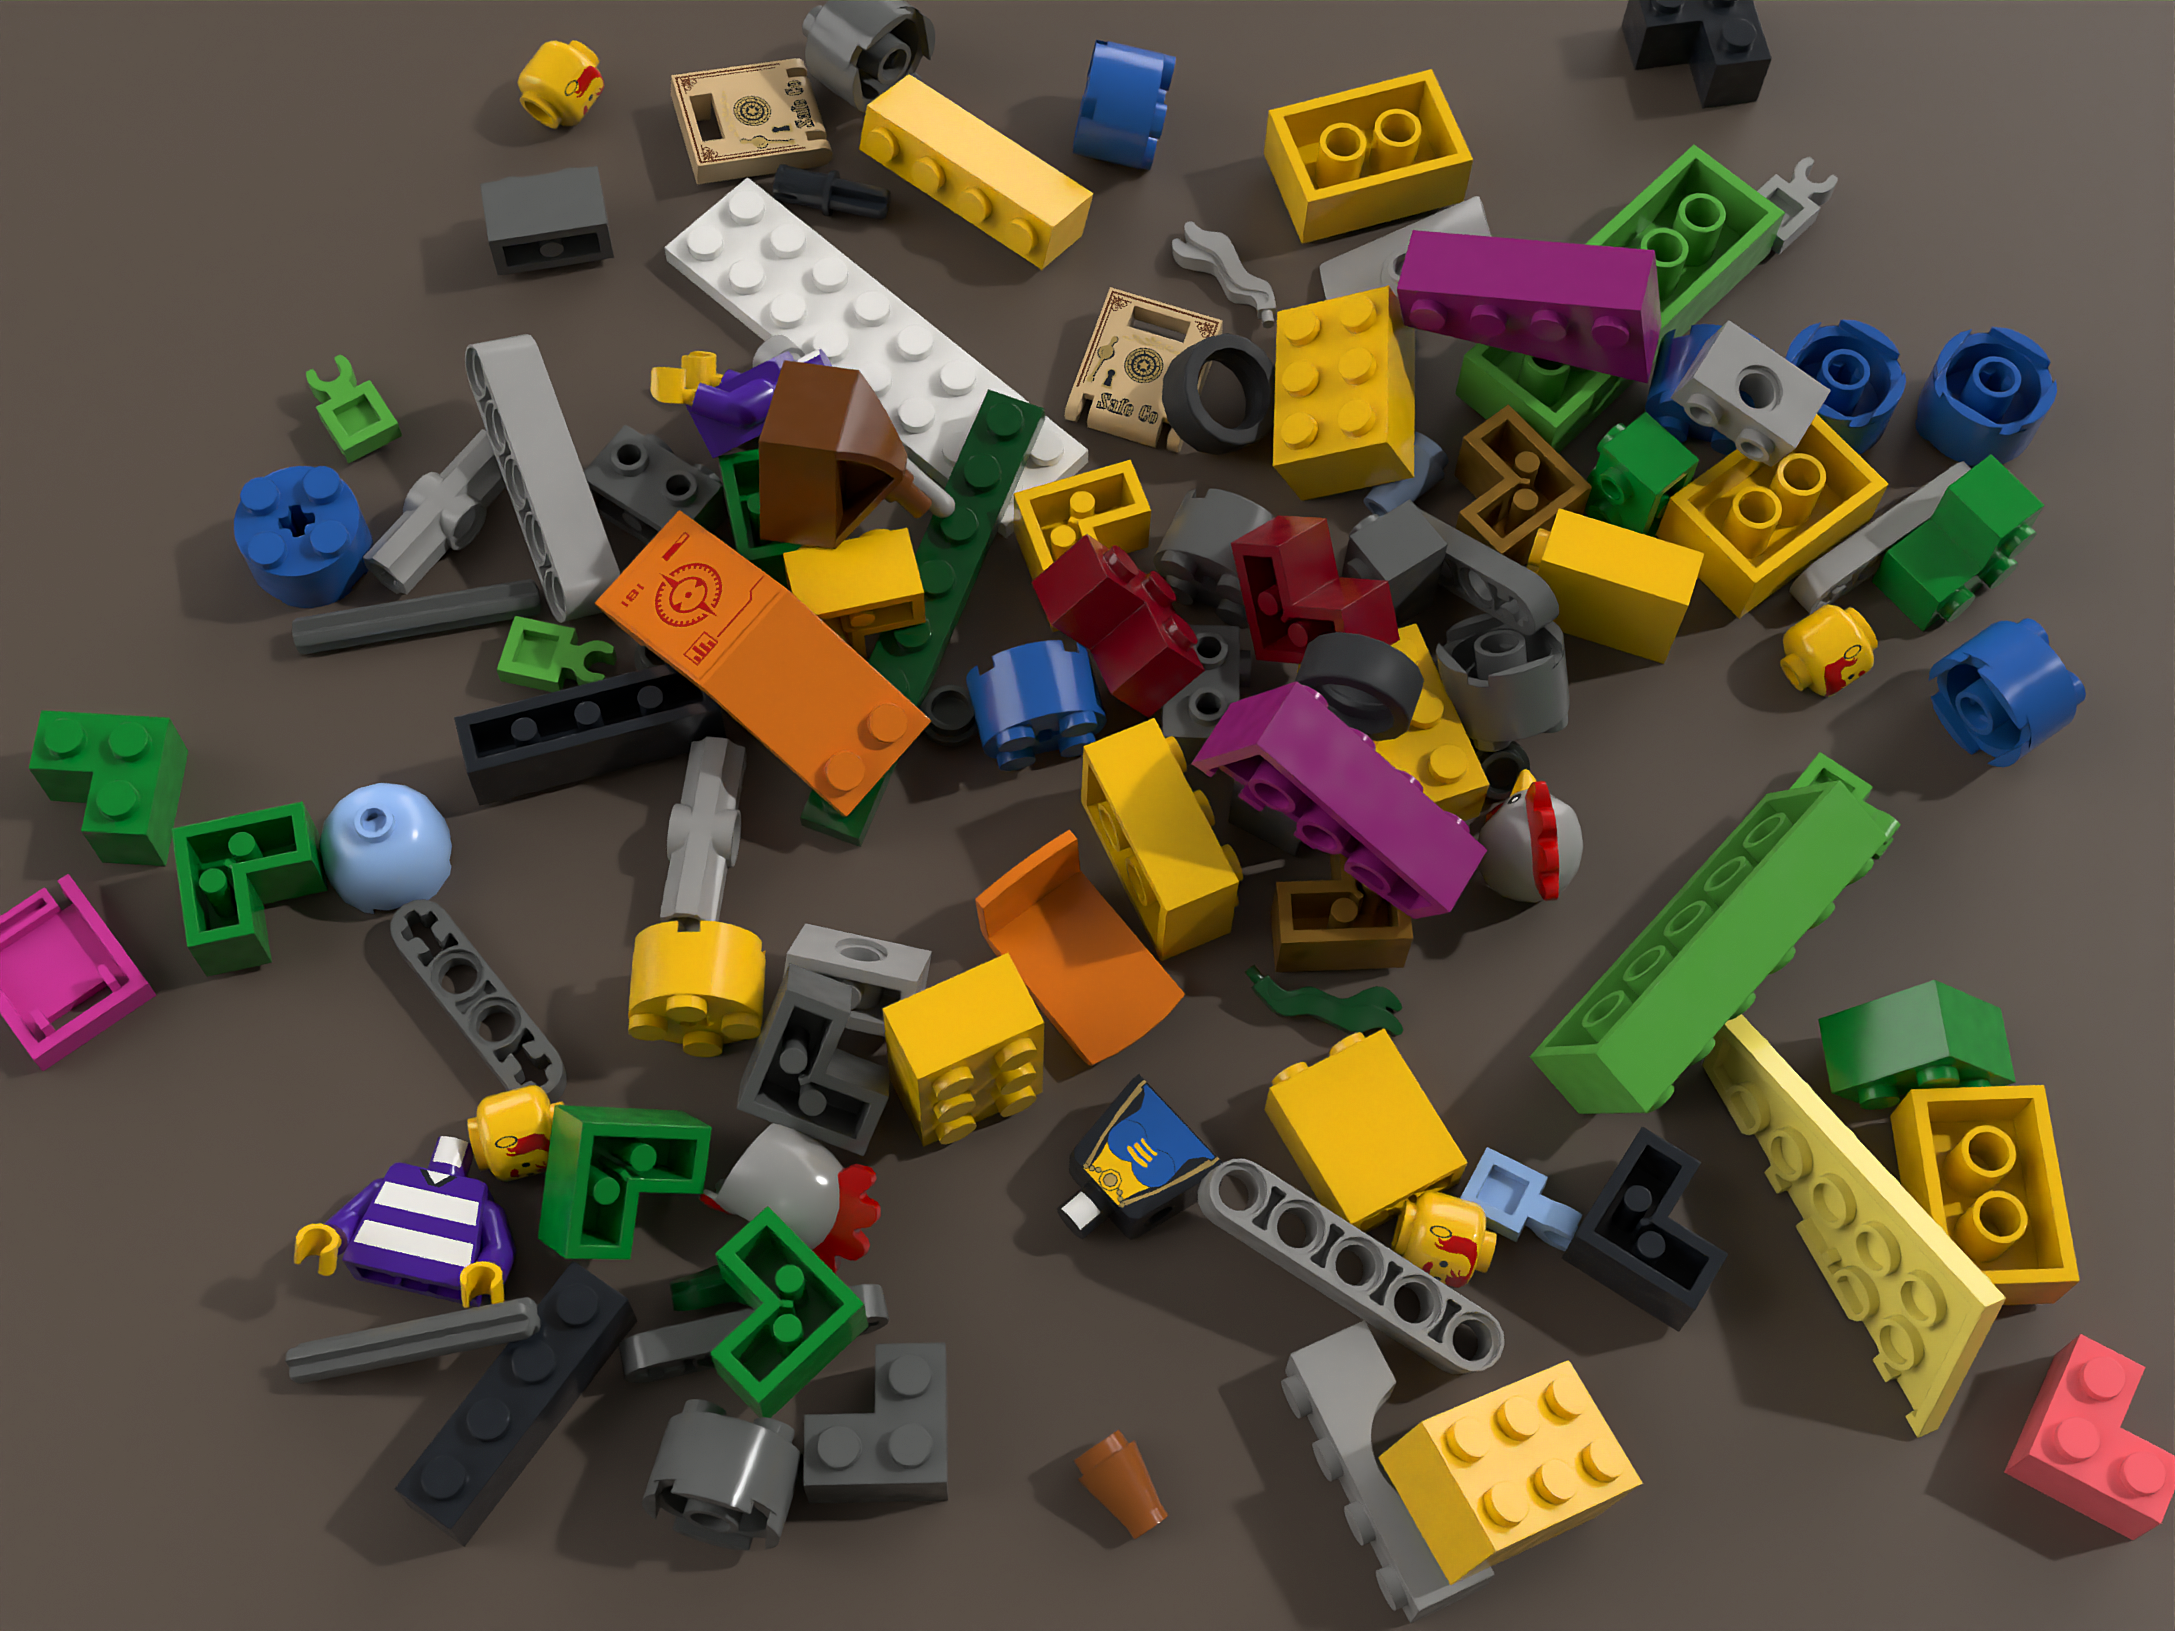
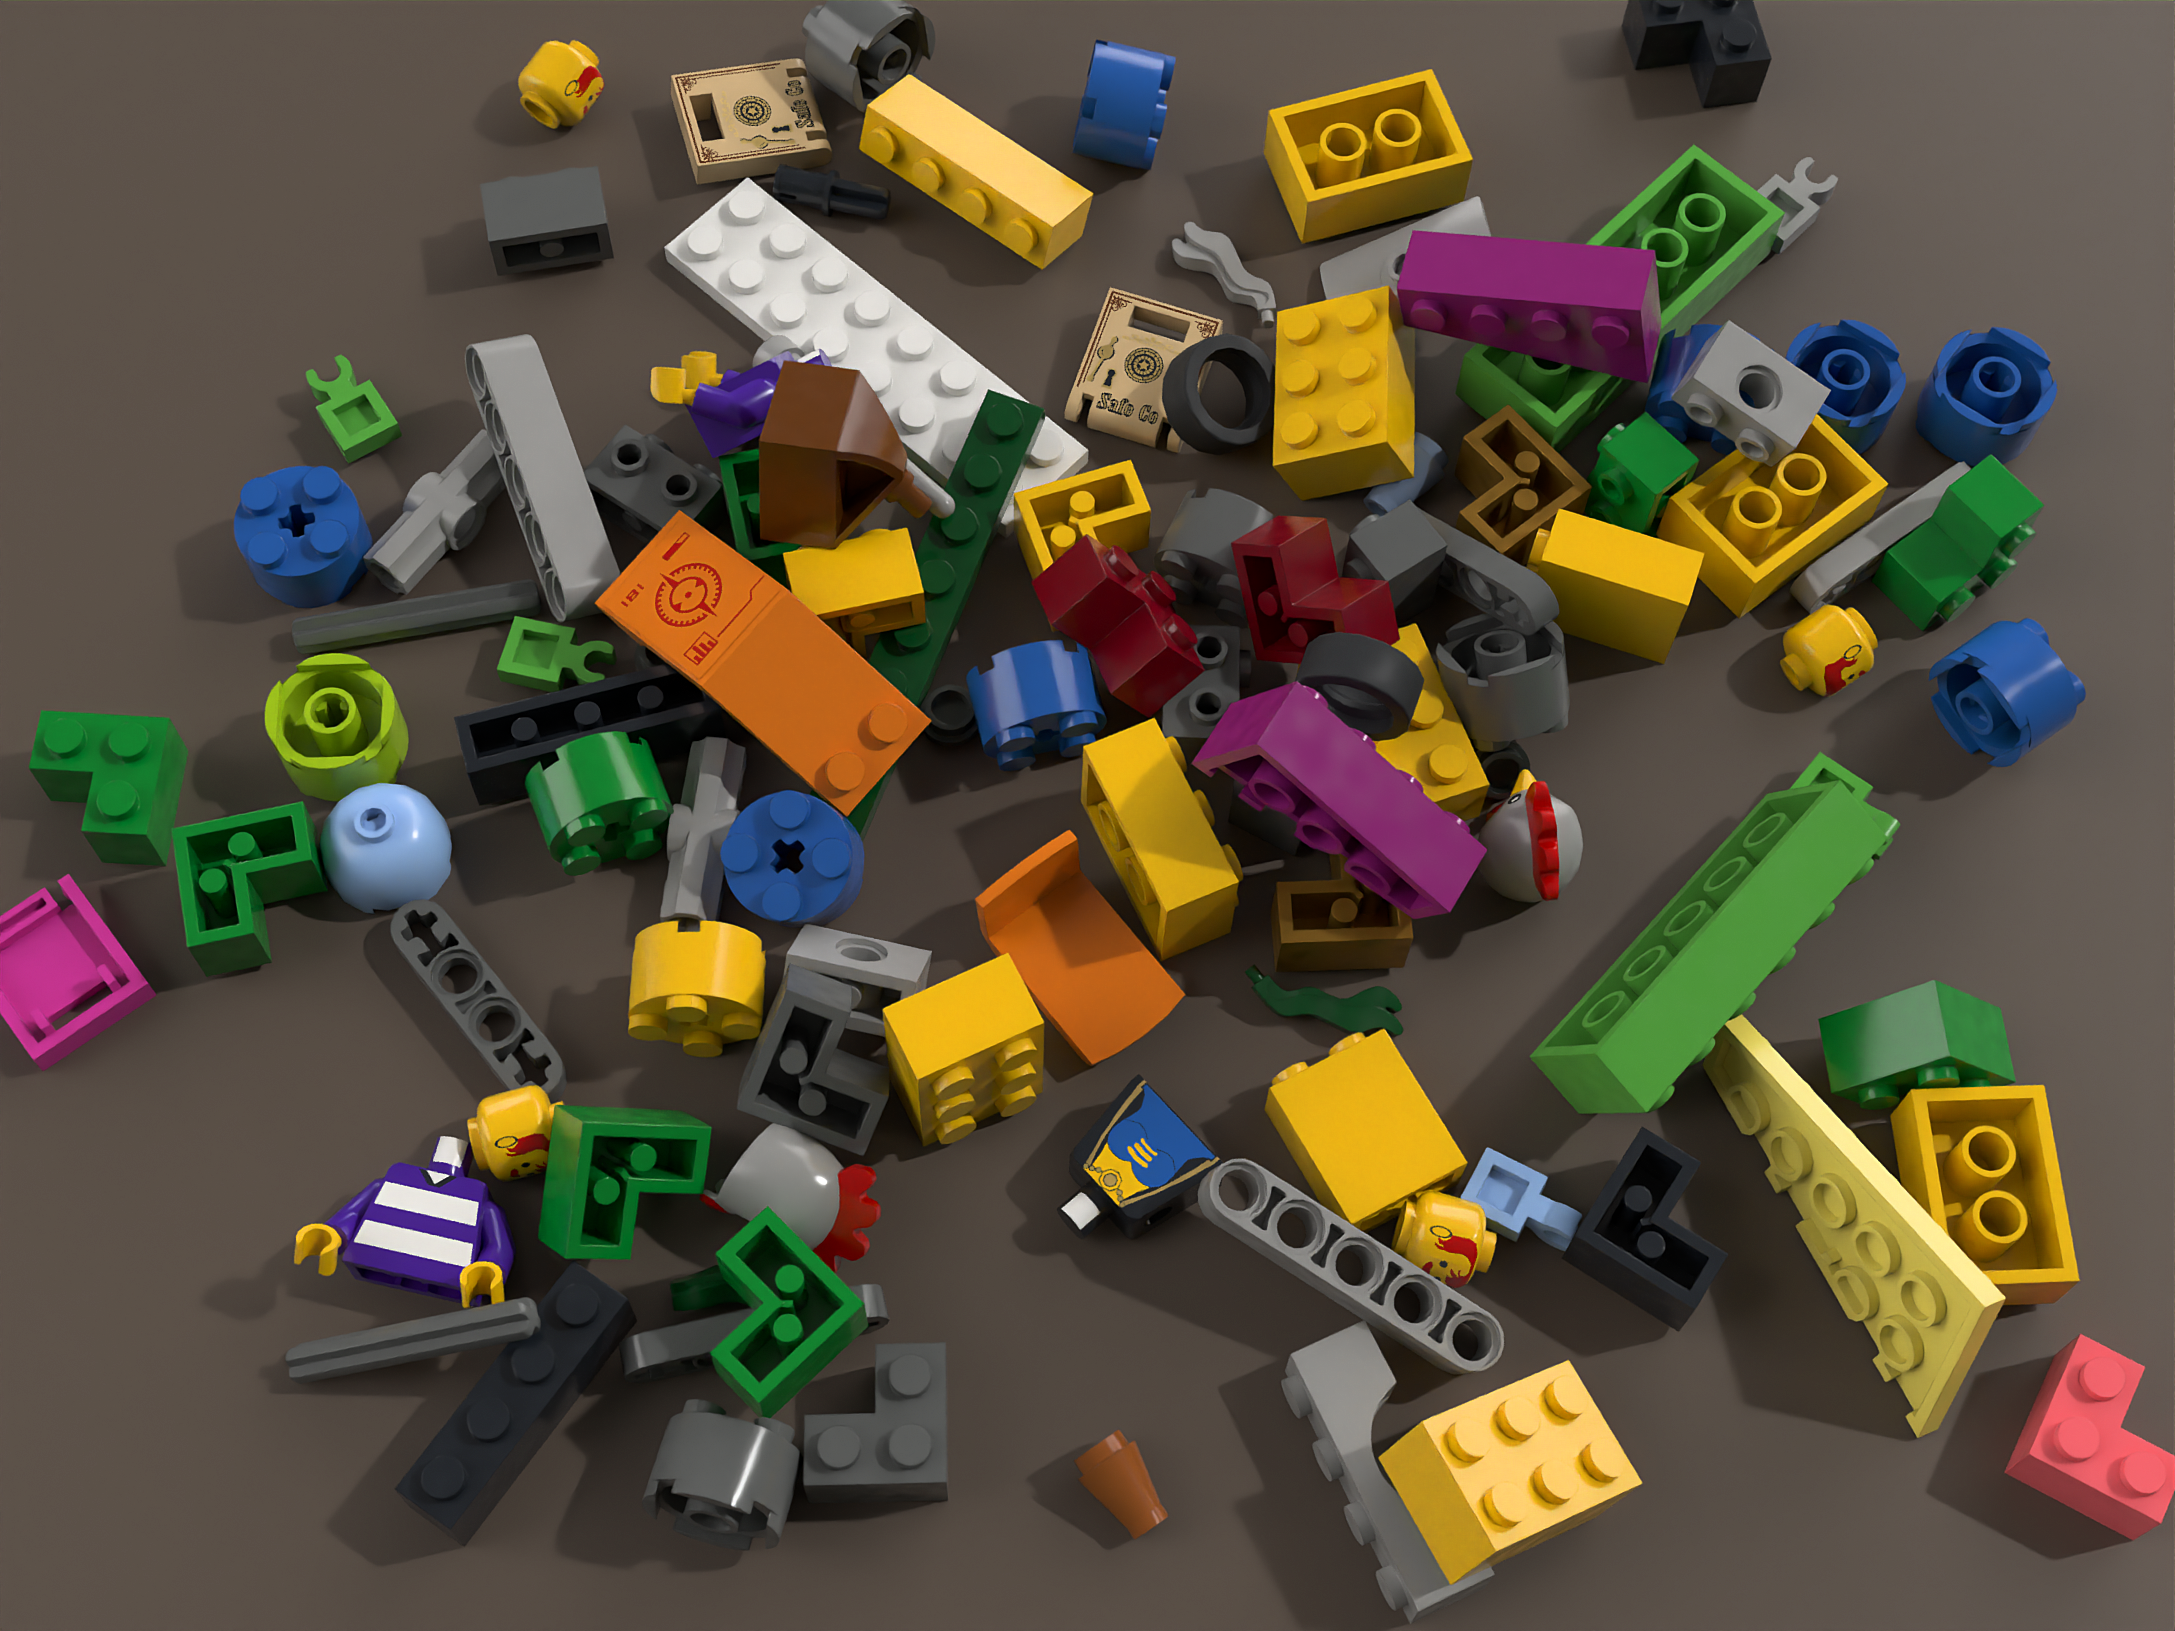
(336, 726): none -> lime brick
(600, 802): none -> green brick
(758, 863): none -> blue brick

